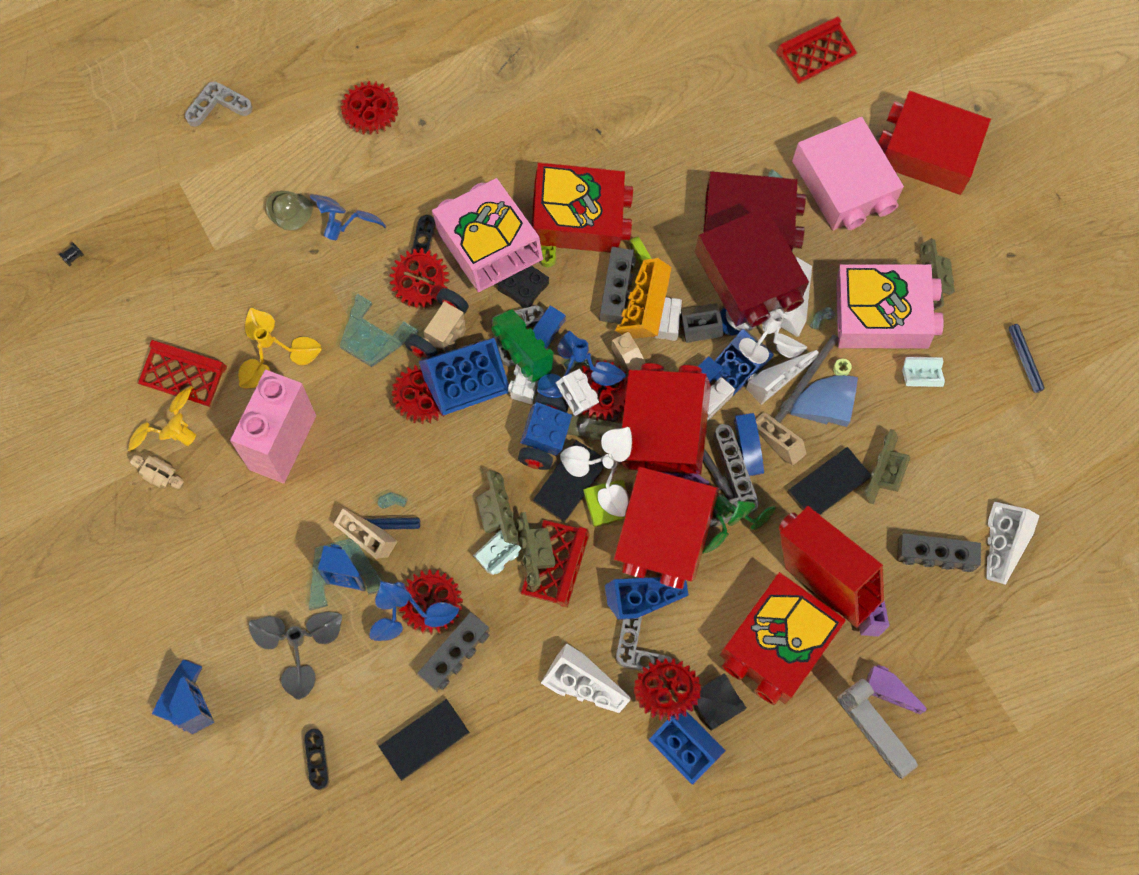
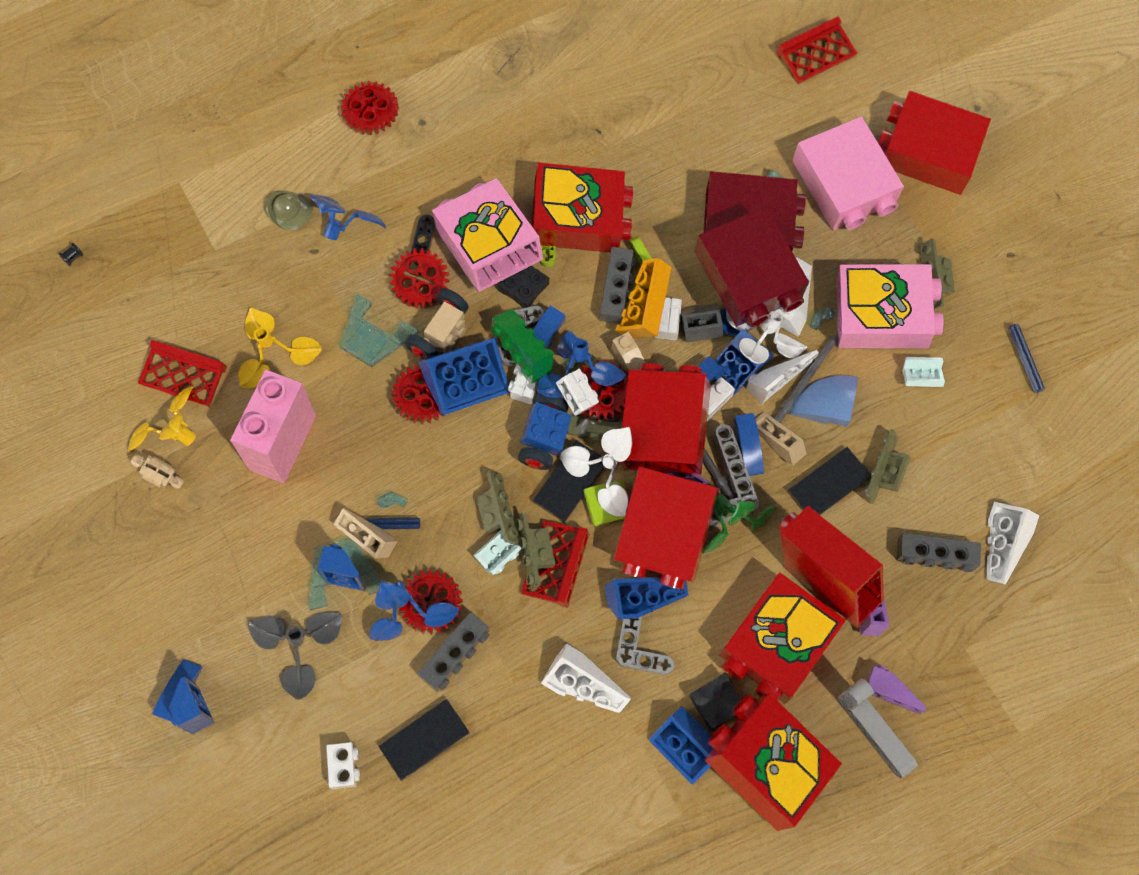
(217, 97): light grey beam -> none
(313, 775): black beam -> none
(336, 766): none -> white brick
(651, 698): red gear -> none
(772, 760): none -> red brick
(846, 363): yellowish green bush -> none

